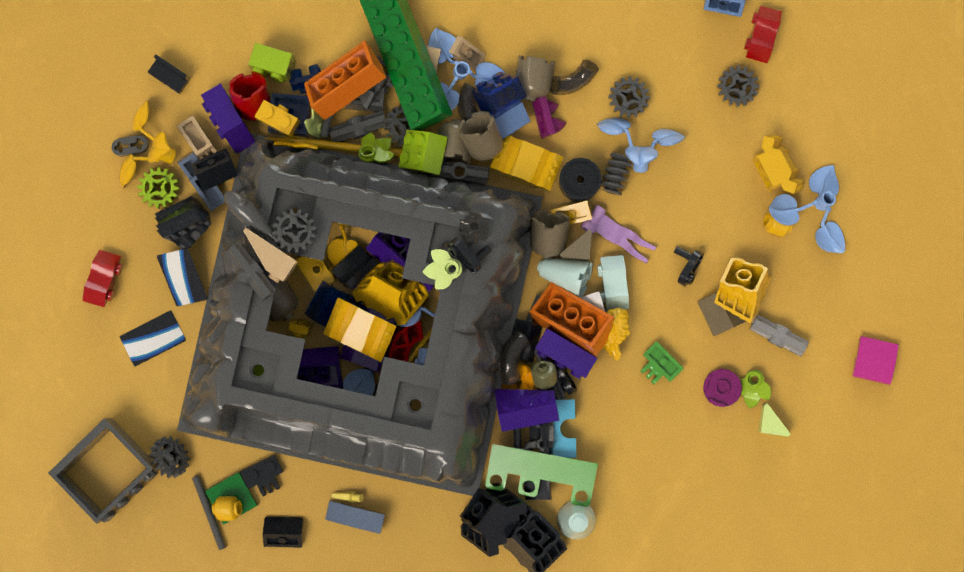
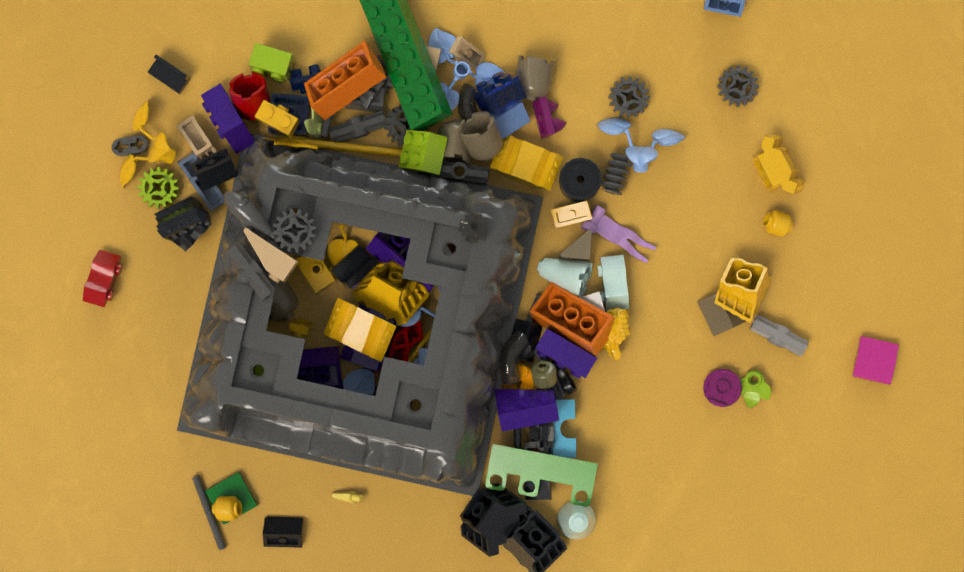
(59, 472): dark grey window -> none
(152, 338): sticker -> none
(169, 457): dark grey gear -> none
(182, 277): sticker -> none
(263, 475): black hinge -> none
(324, 302): brick -> none
(355, 517): sand blue slope -> none
(376, 148): lime plate -> none
(440, 269): yellowish green plate -> none
(470, 261): black piece -> none
(549, 233): dark tan cylinder -> none
(576, 80): clear smoke cylinder -> none
(660, 364): bright green hinge -> none
(687, 275): black piece -> none
(763, 34): red brick -> none
(770, 423): yellowish green slope -> none
(824, 183): light blue plant -> none

